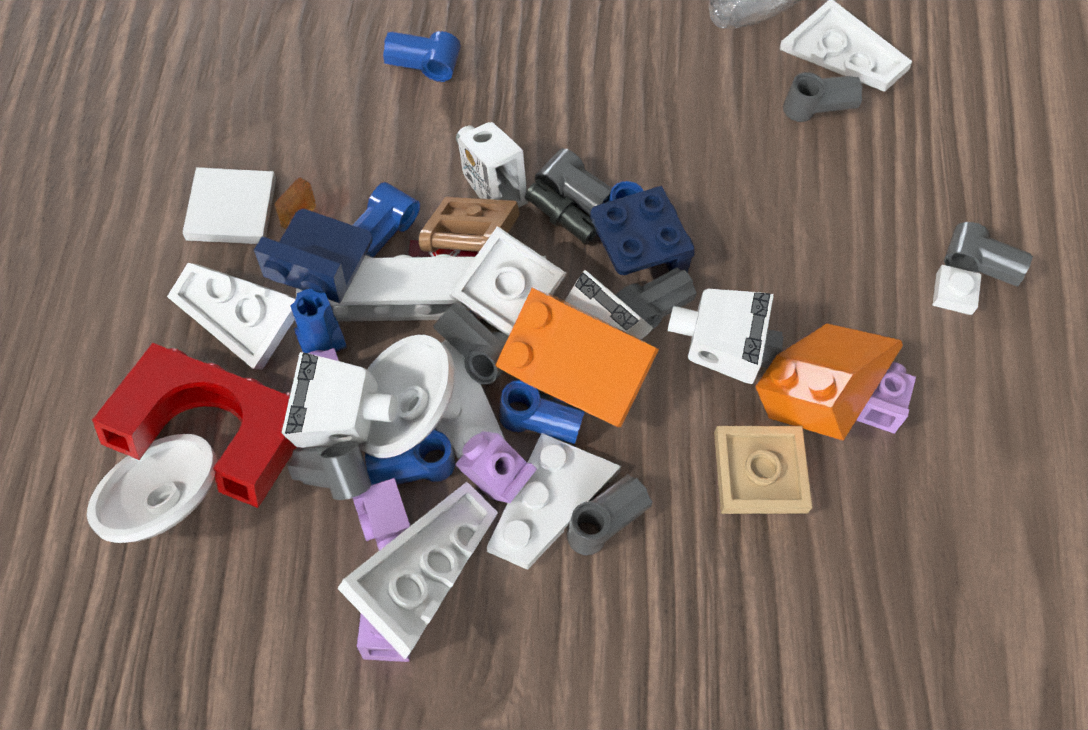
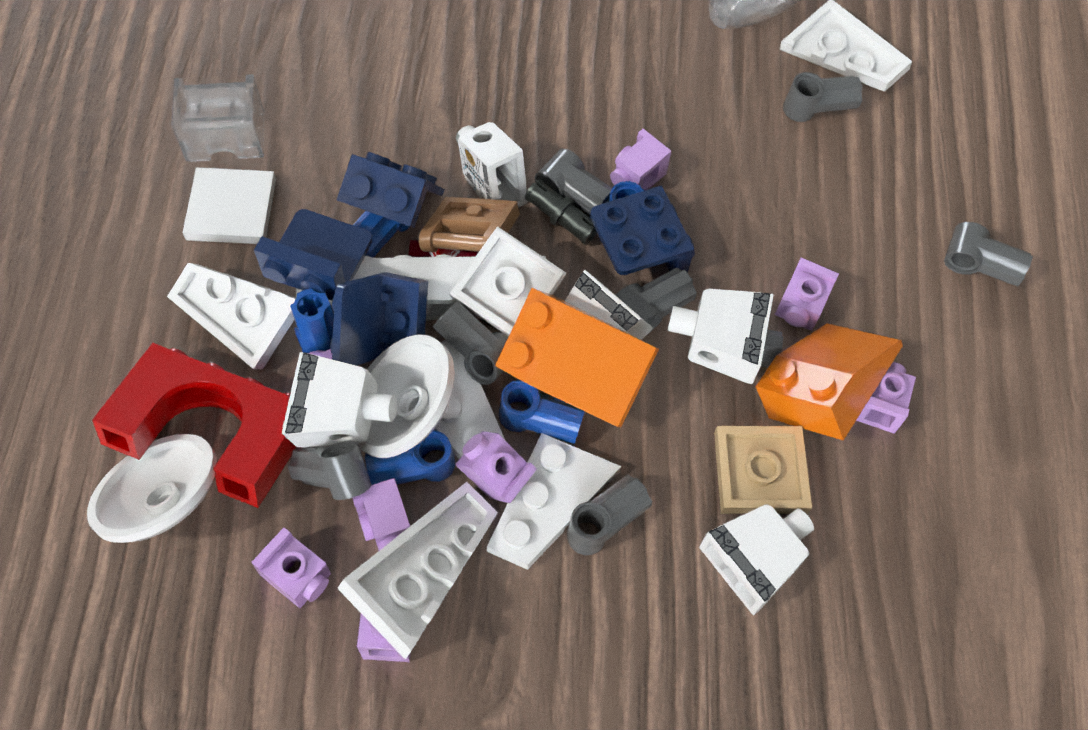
(218, 119): none -> clear piece
(277, 559): none -> lavender brick
(296, 197): clear orange tile -> none
(375, 315): none -> dark blue bracket
(383, 189): none -> dark blue bracket
(431, 55): blue piece -> none
(643, 162): none -> lavender brick
(758, 552): none -> white torso
(806, 294): none -> lavender brick
(957, 289): white plate -> none

